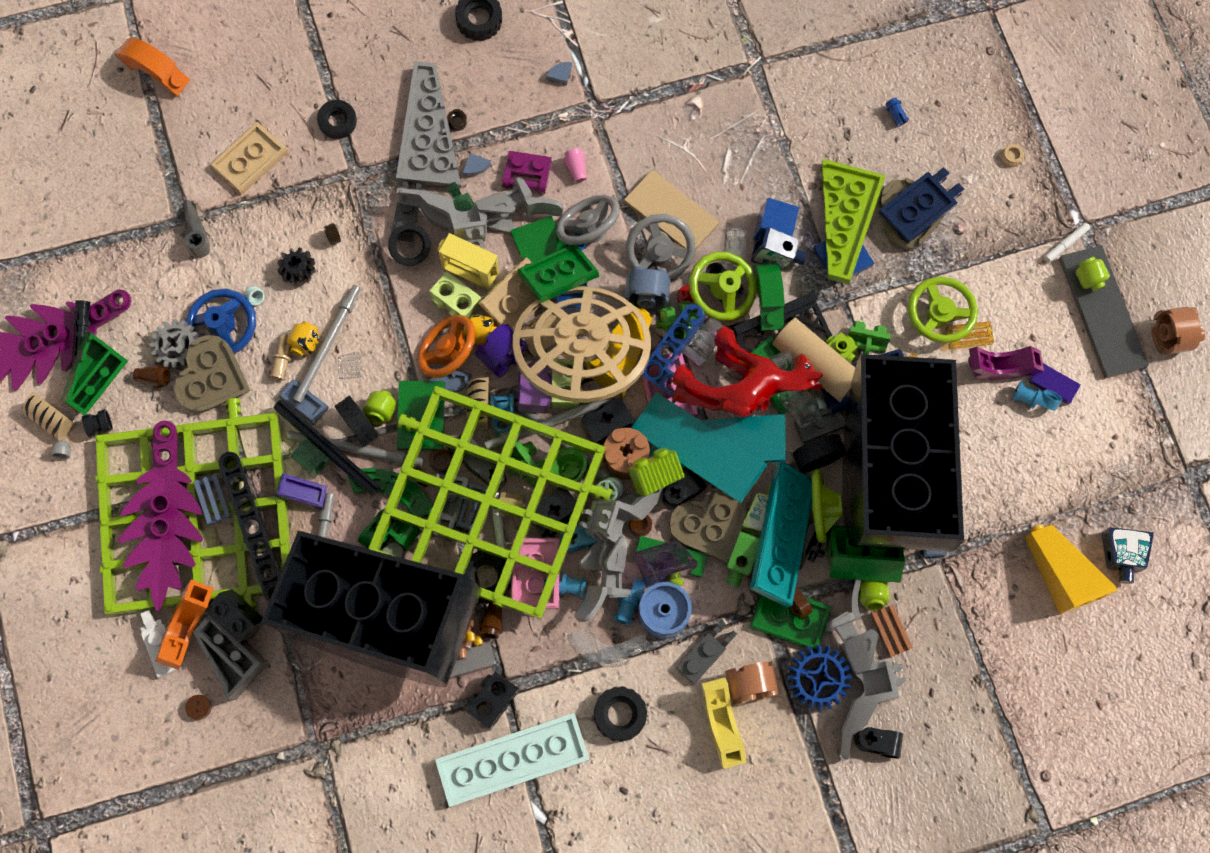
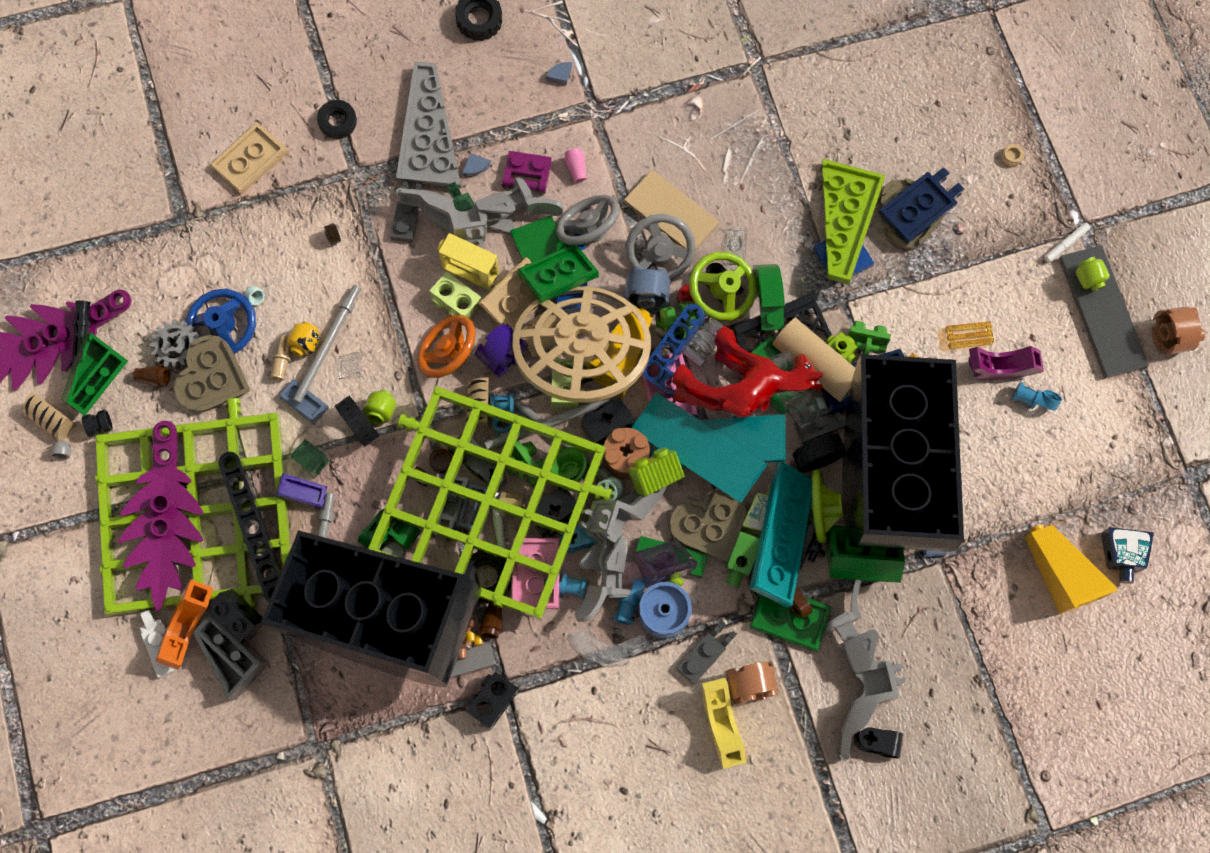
(143, 56): orange arch -> none
(195, 231): dark grey piece -> none
(198, 707): reddish brown tile -> none
(206, 481): sand blue tile -> none
(288, 263): black gear -> none
(327, 447): black axle -> none
(398, 456): light grey bar -> none
(412, 402): green tile -> none
(412, 498): green tile -> none
(426, 244): black tyre -> none
(455, 381): sand blue tile -> none
(457, 113): dark brown axle -> none
(483, 327): yellow head -> none
(512, 760): light aqua plate -> none
(529, 397): medium lavender brick -> none
(638, 719): black tyre -> none
(640, 527): reddish brown tile -> none
(685, 488): black piece -> none
(777, 216): blue head -> none
(777, 248): torso -> none
(821, 666): blue gear -> none
(874, 594): lime head -> none
(891, 609): nougat tile -> none
(897, 112): blue pin -> none
(942, 310): lime piece -> none
(1056, 382): dark purple tile -> none

